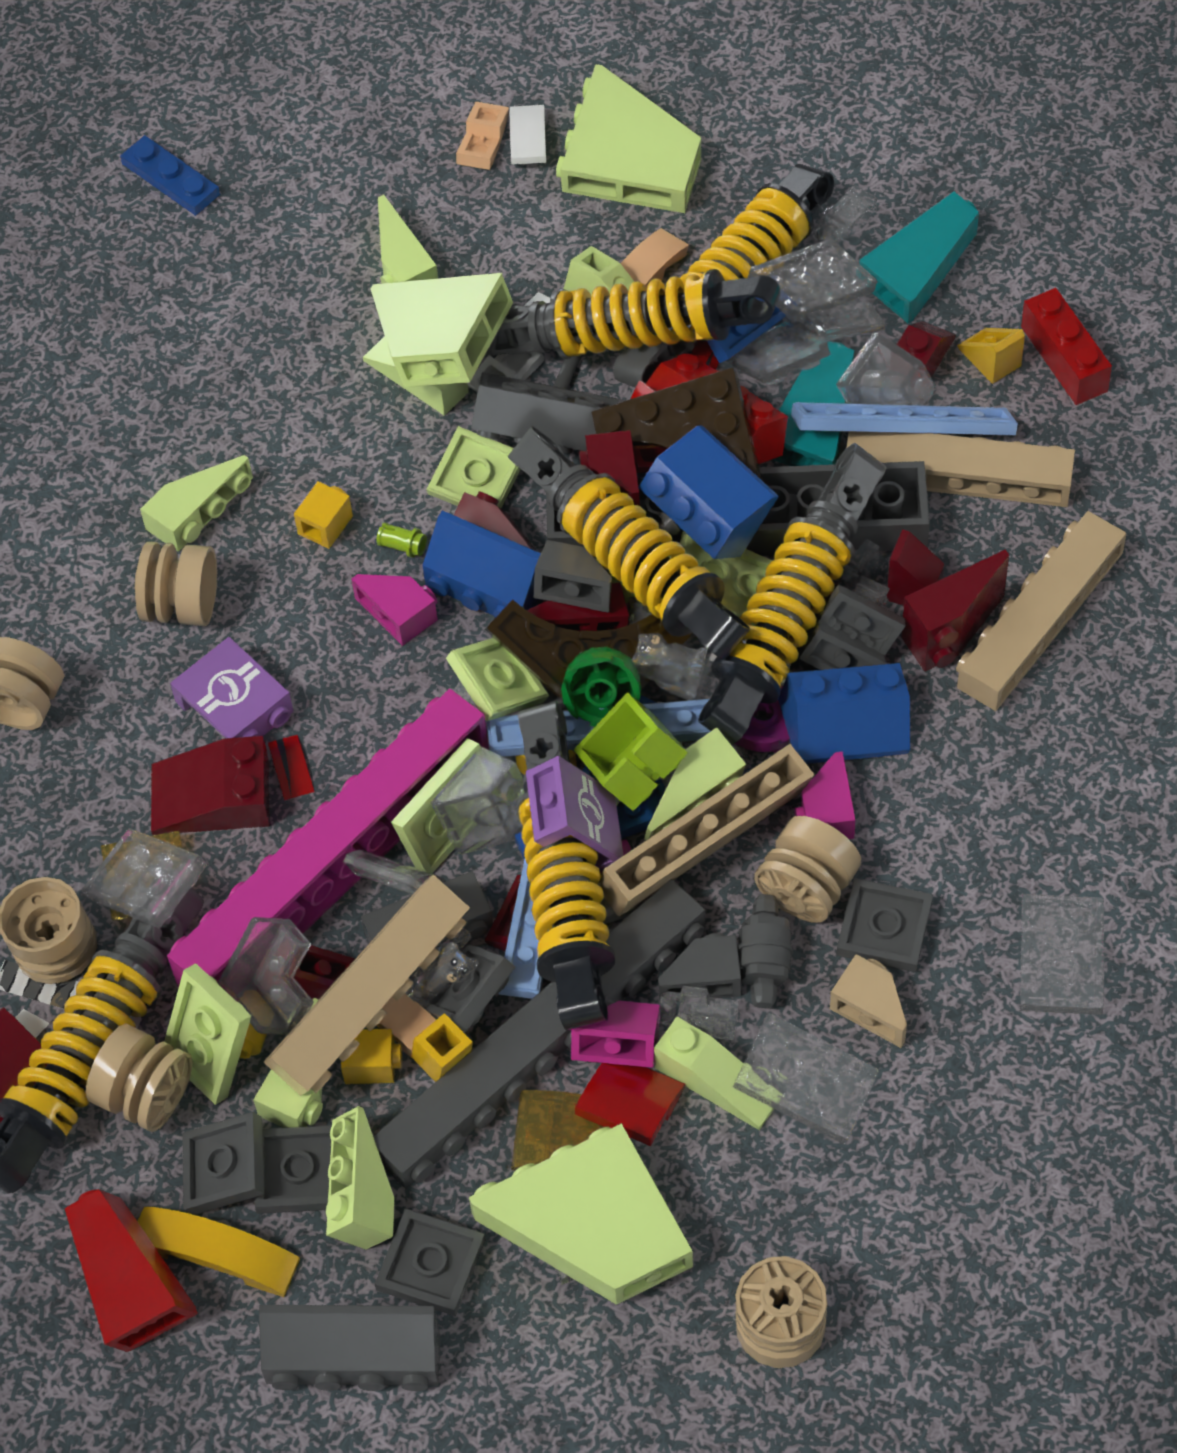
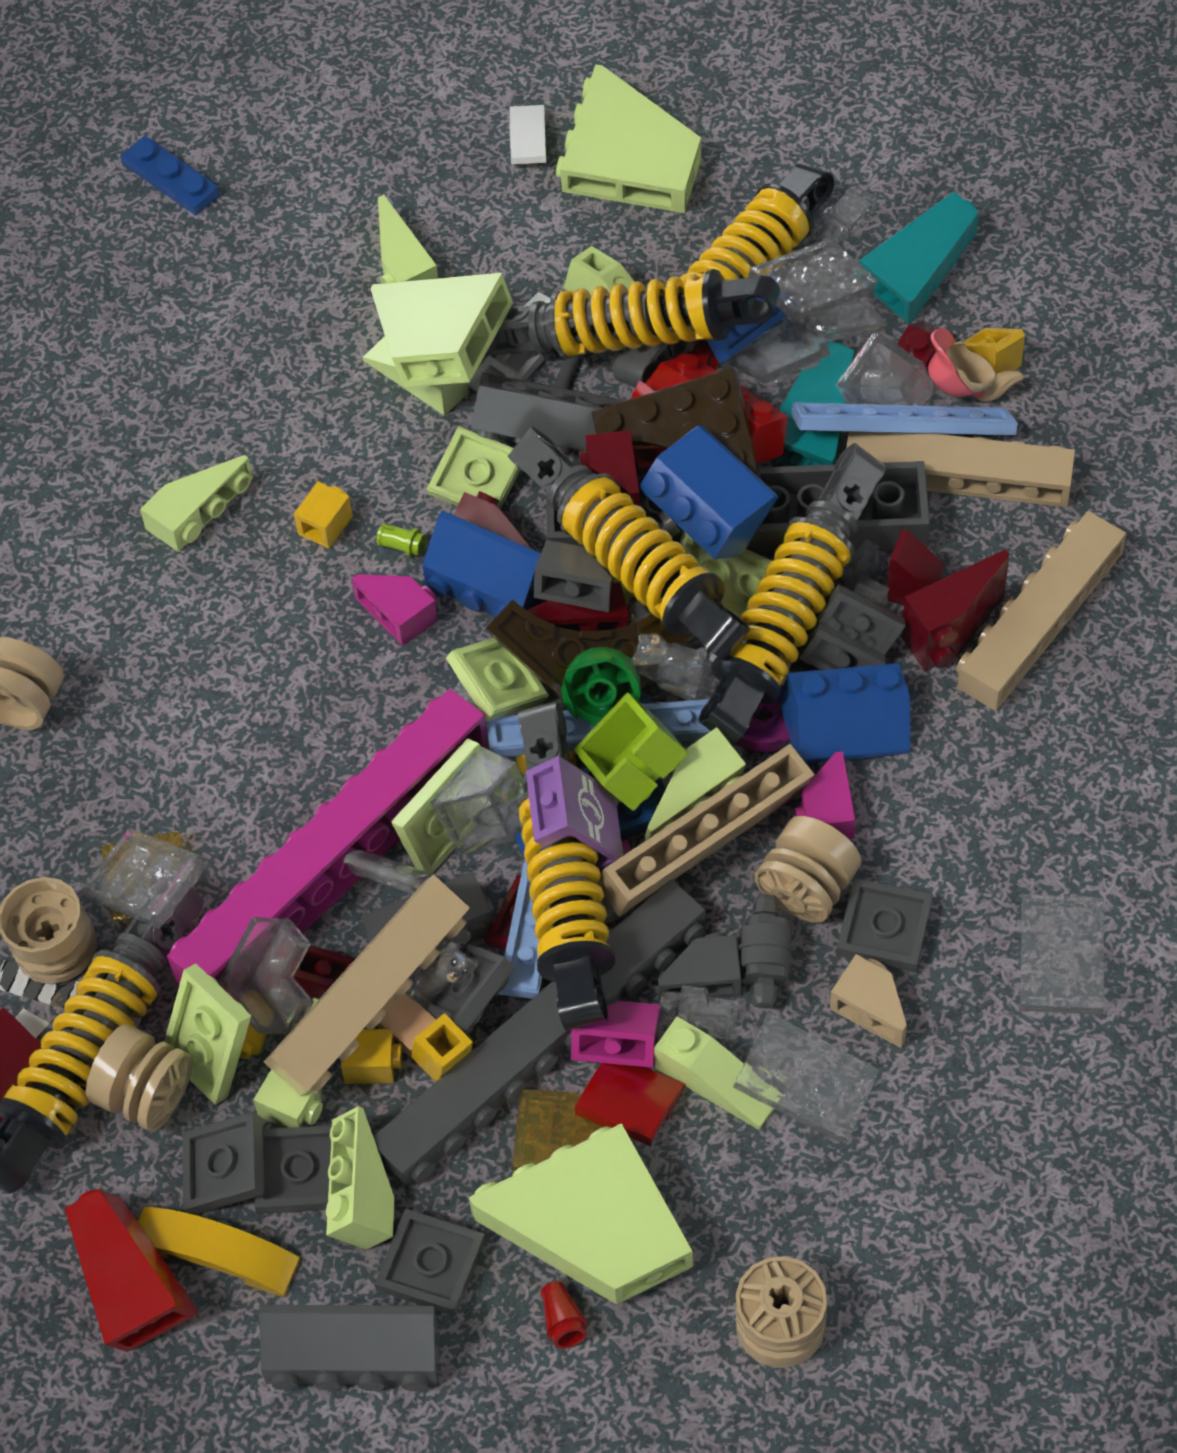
(170, 584): tan wheel -> none
(212, 788): dark red slope -> none
(233, 693): medium lavender panel -> none
(291, 767): red sticker -> none
(483, 135): light nougat slope -> none
(563, 1318): none -> red cone
(654, 256): light nougat slope -> none
(964, 372): none -> hair
(1066, 346): red brick -> none

